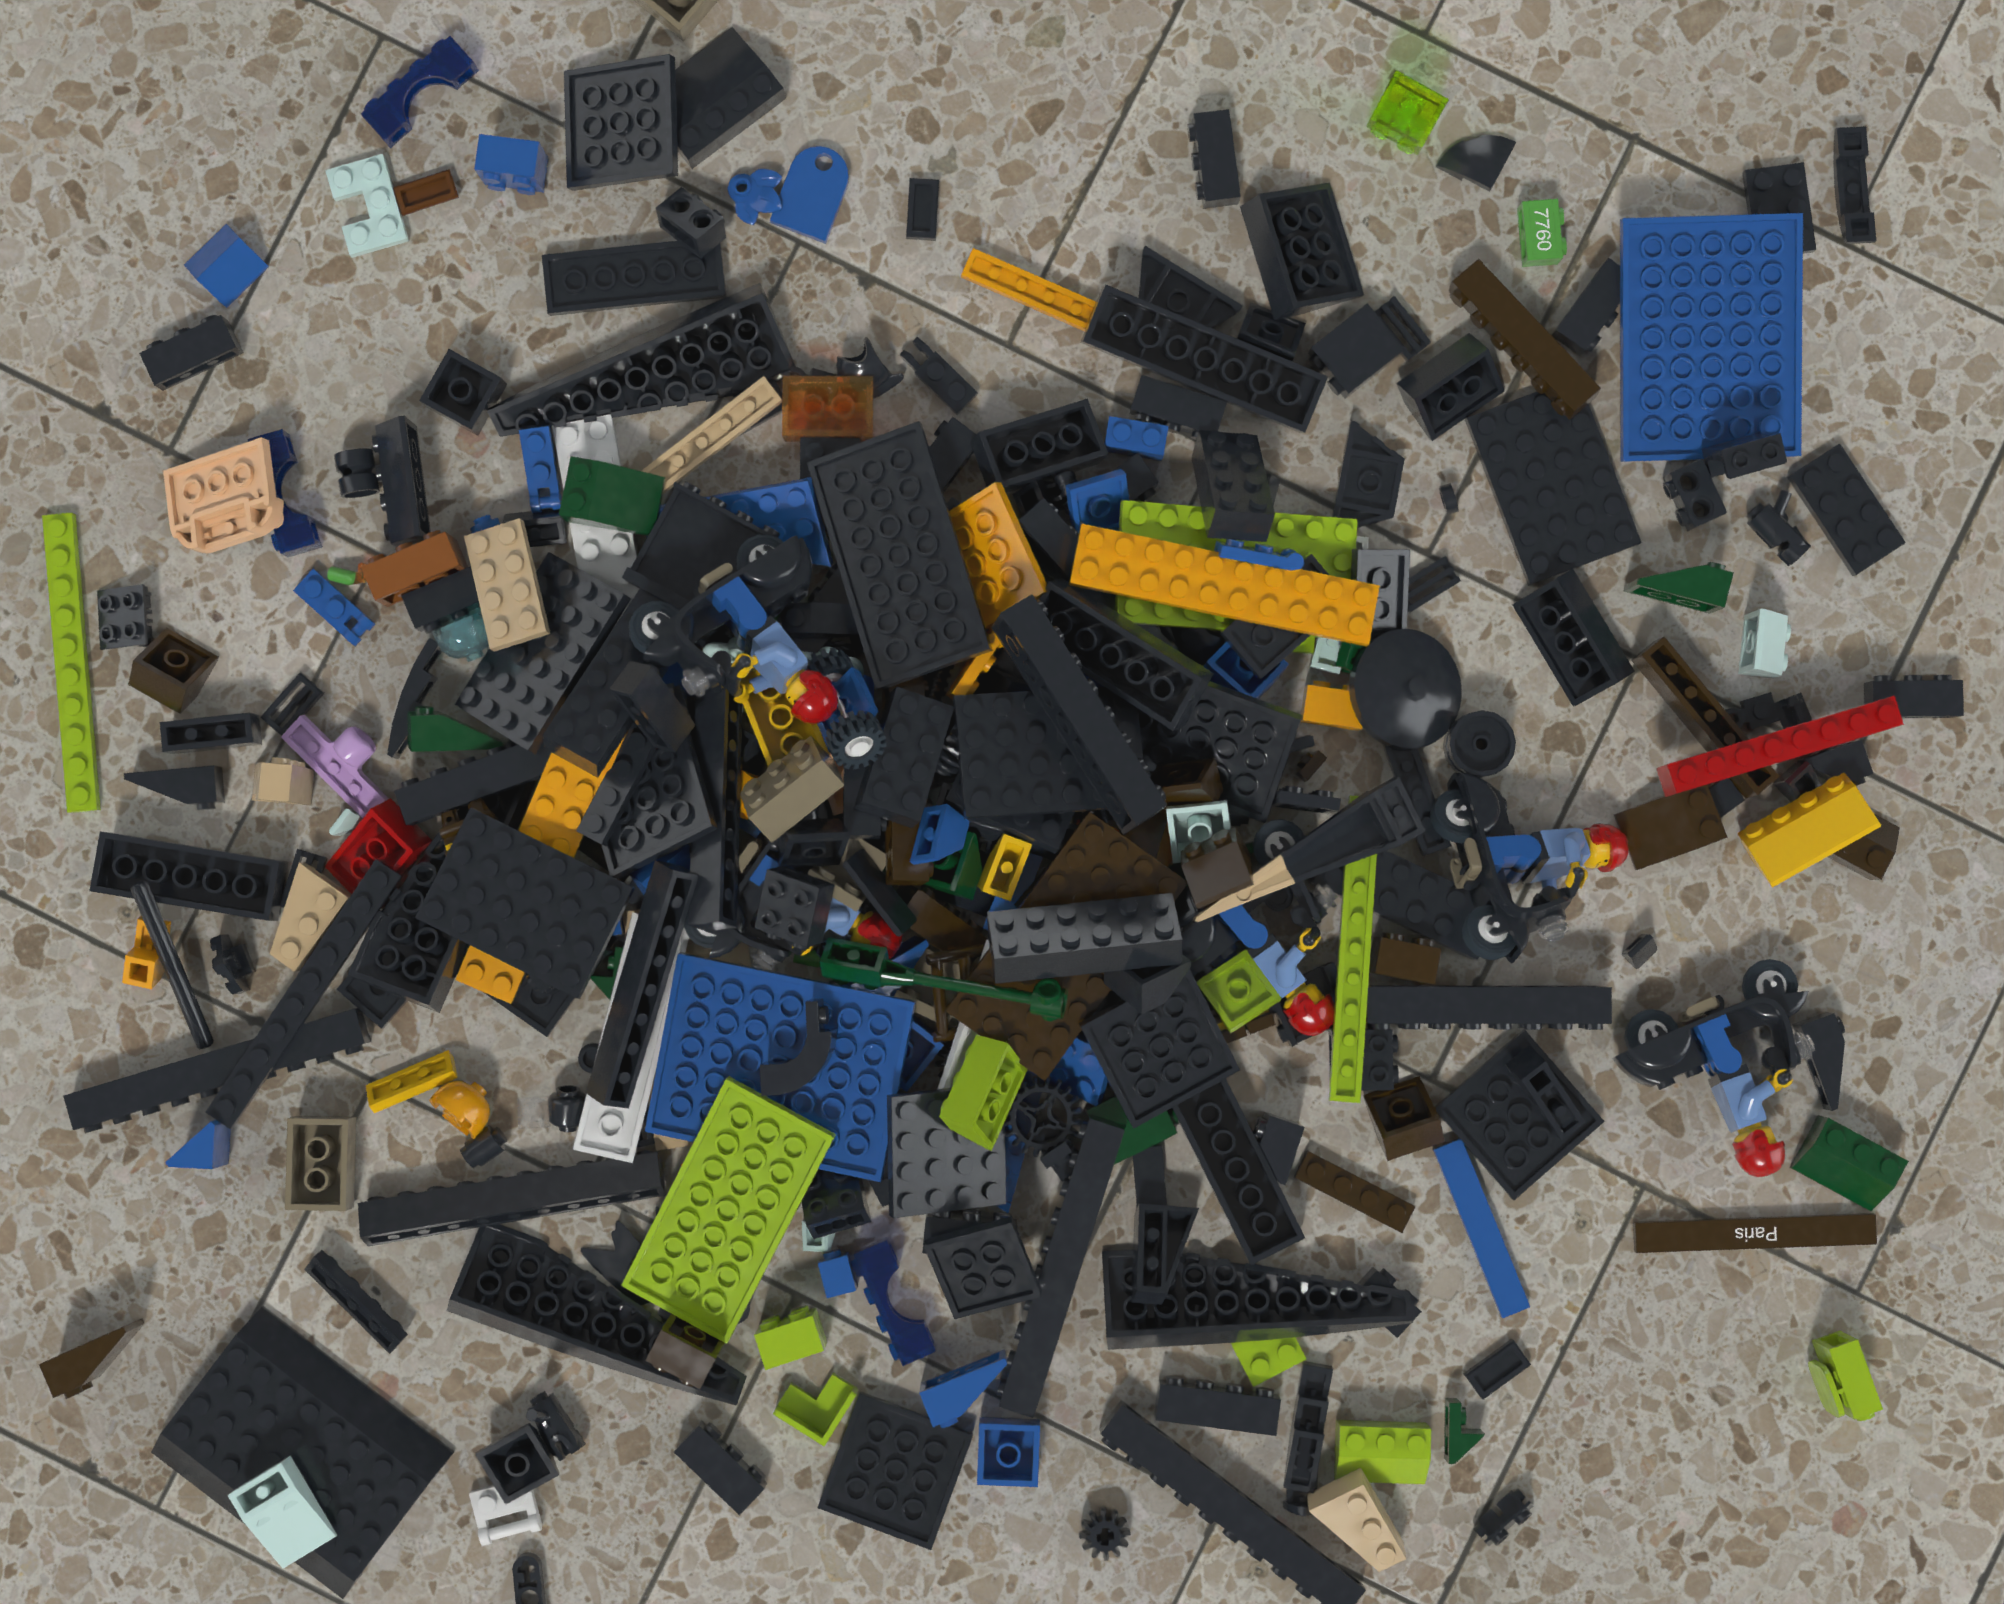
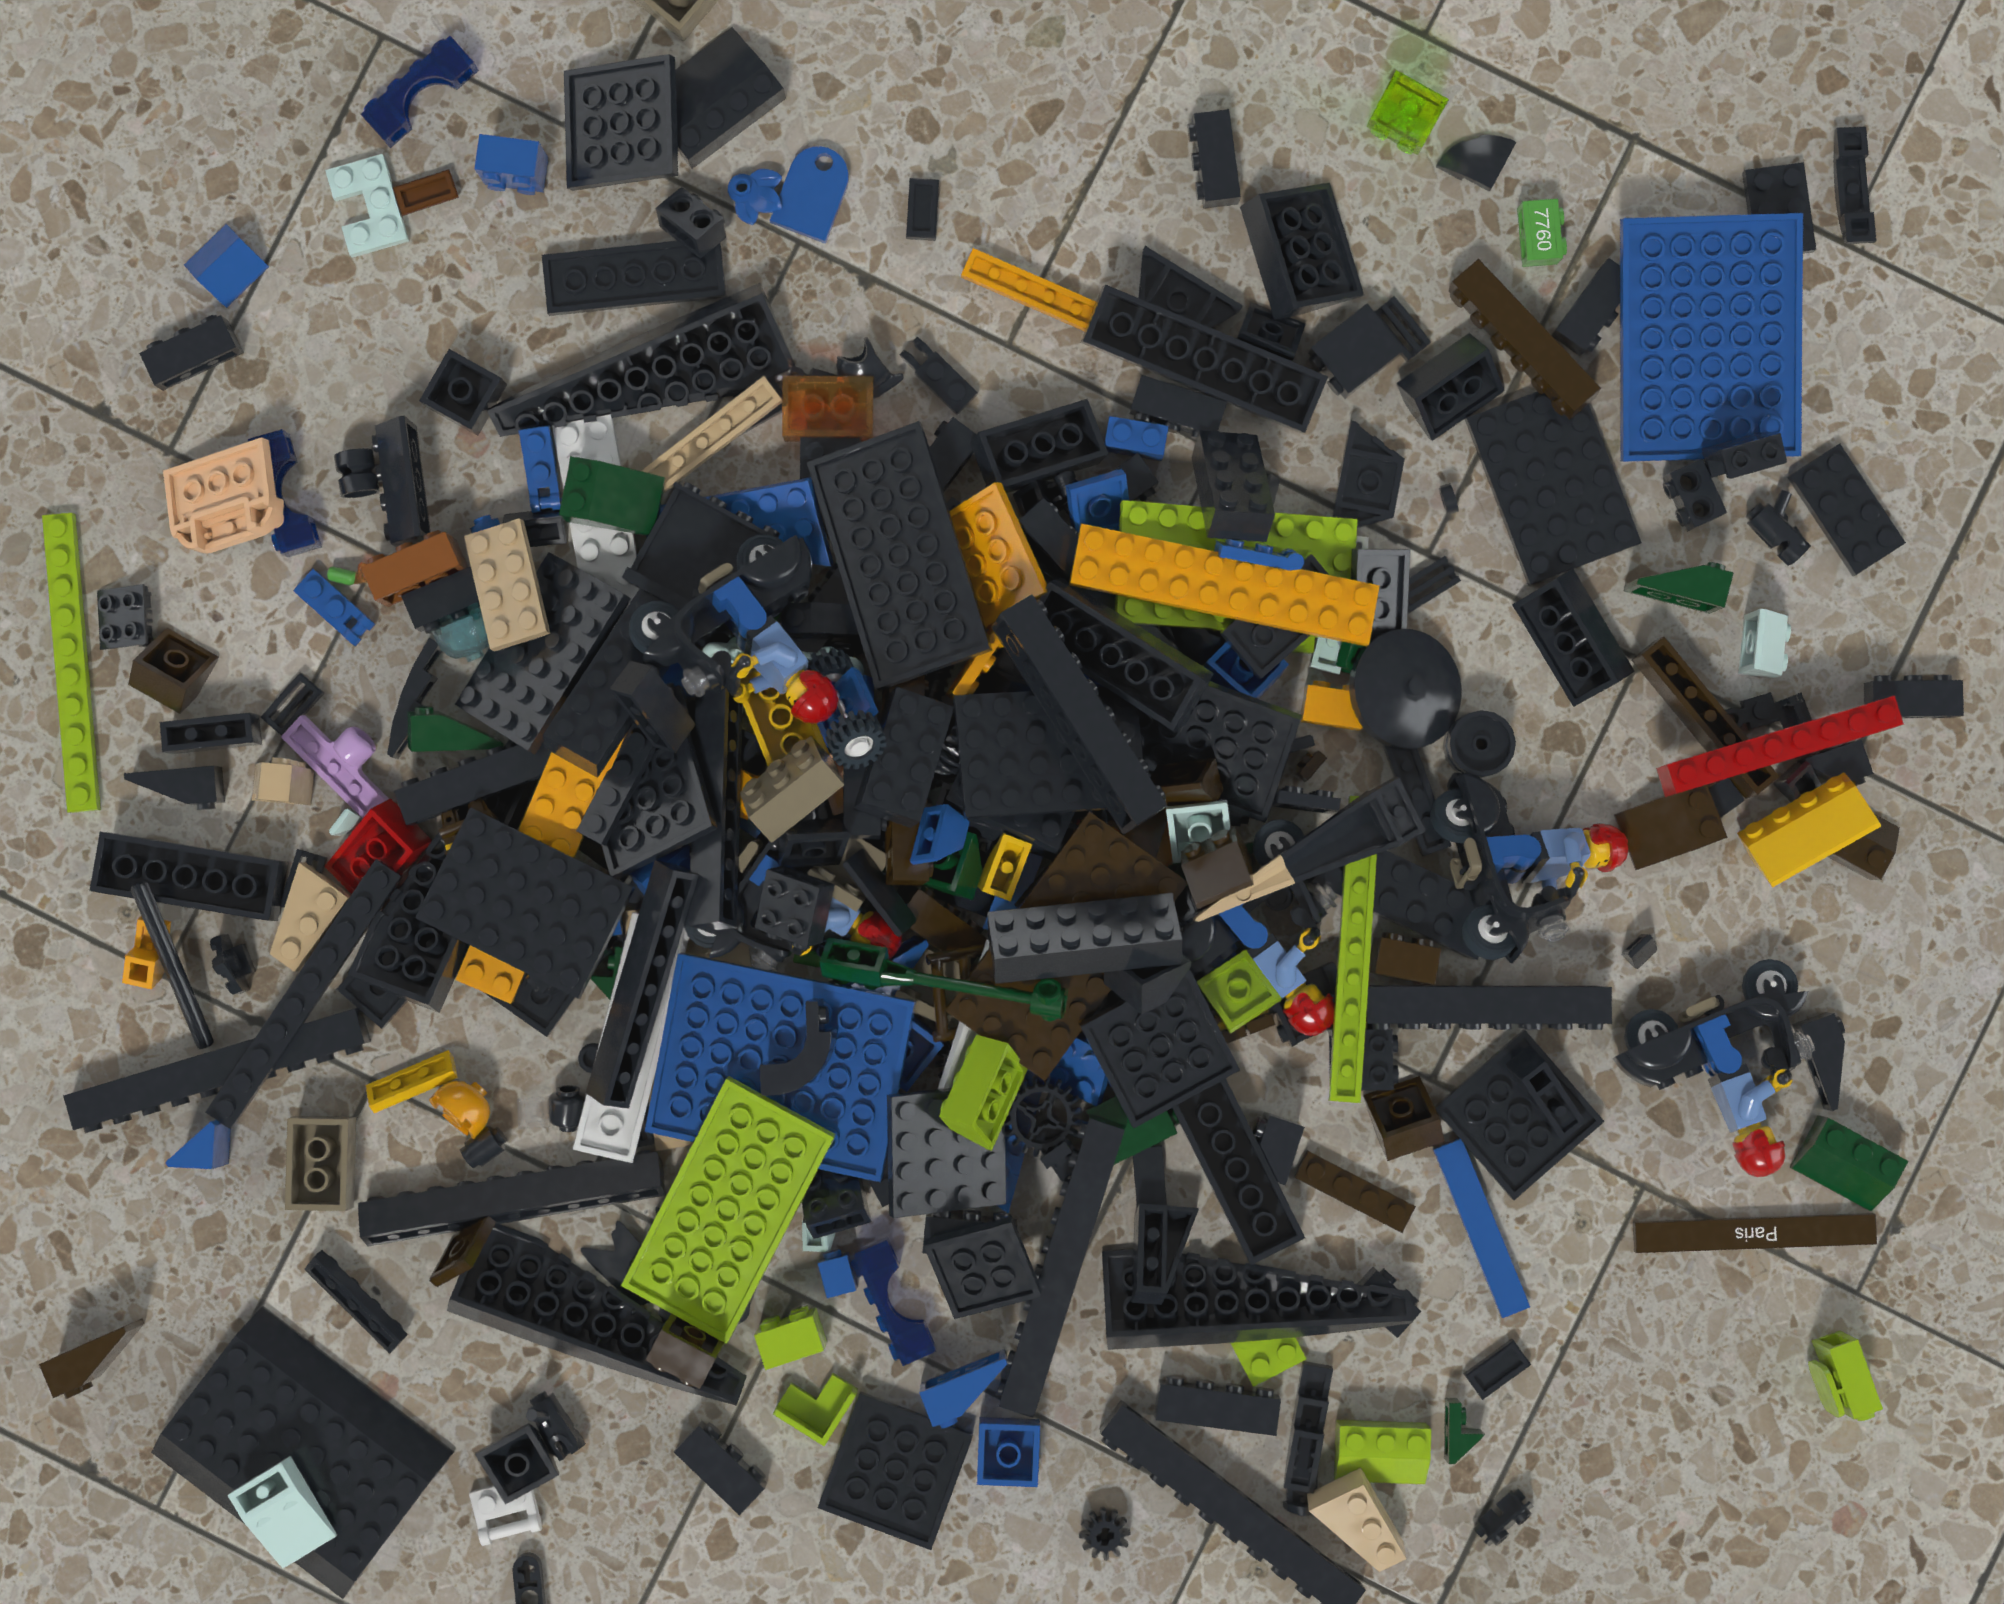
(462, 1251): none -> dark brown plate

